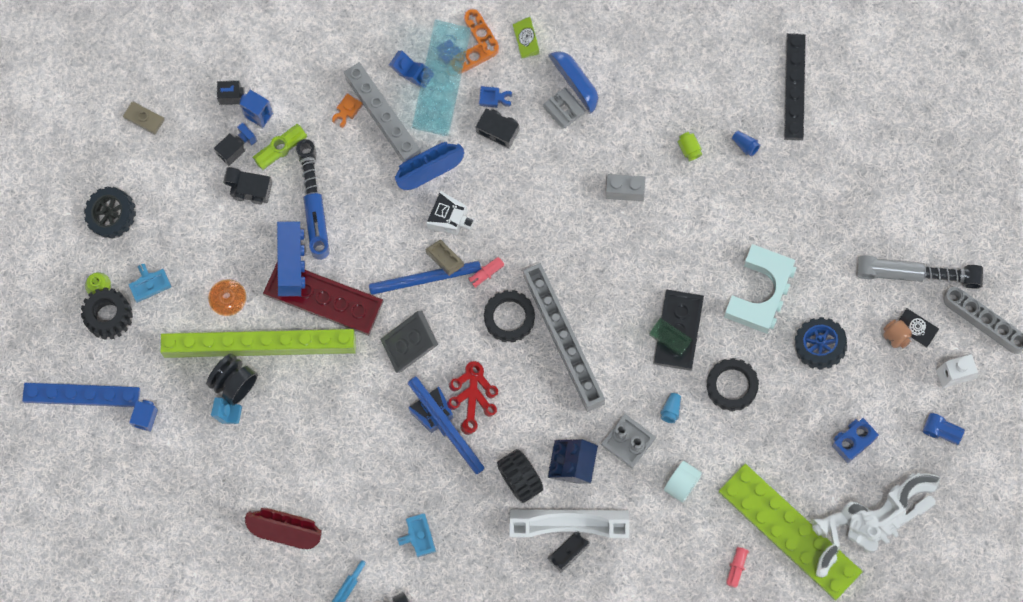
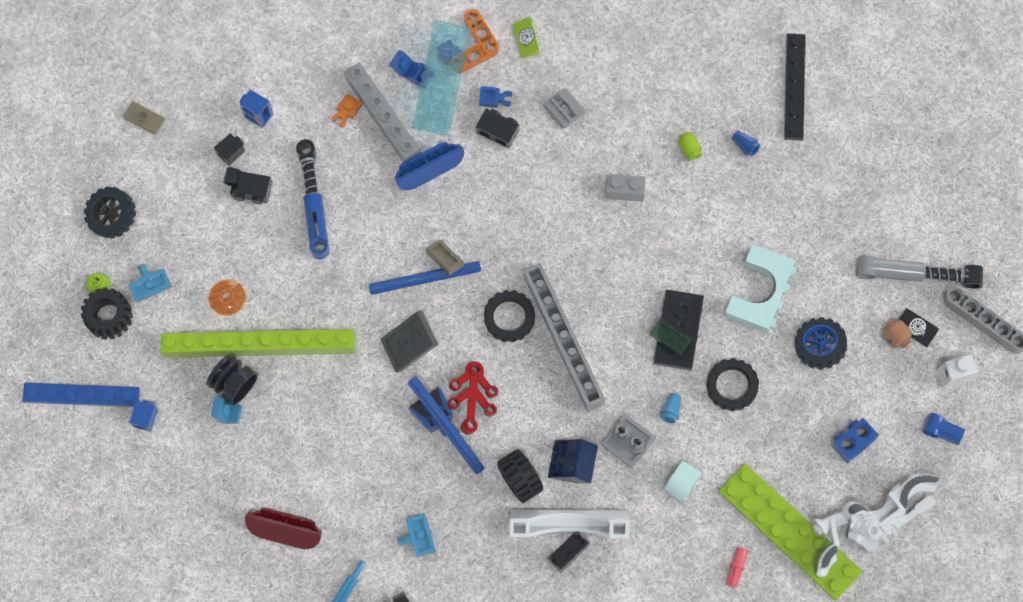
(229, 92): black brick -> none
(246, 135): blue plate -> none
(270, 154): lime piece -> none
(289, 258): blue brick -> none
(330, 301): dark red plate -> none
(449, 215): torso -> none
(486, 272): coral axle -> none
(576, 79): blue brick -> none

